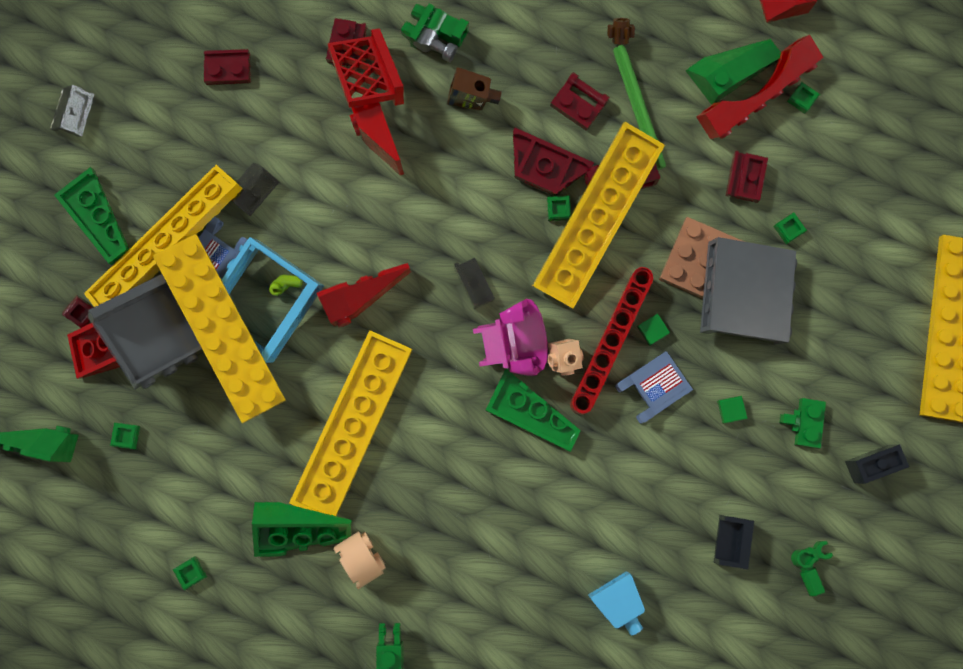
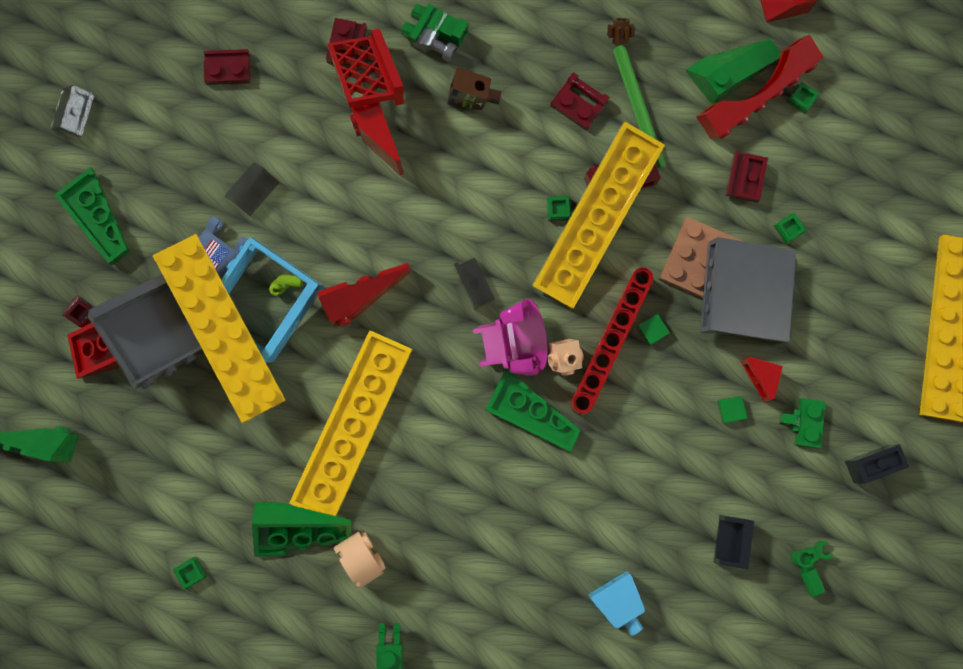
(125, 435): green tile -> none
(180, 222): yellow plate -> none
(545, 164): dark red wing -> none
(658, 384): sand blue flag -> none
(764, 376): none -> red slope

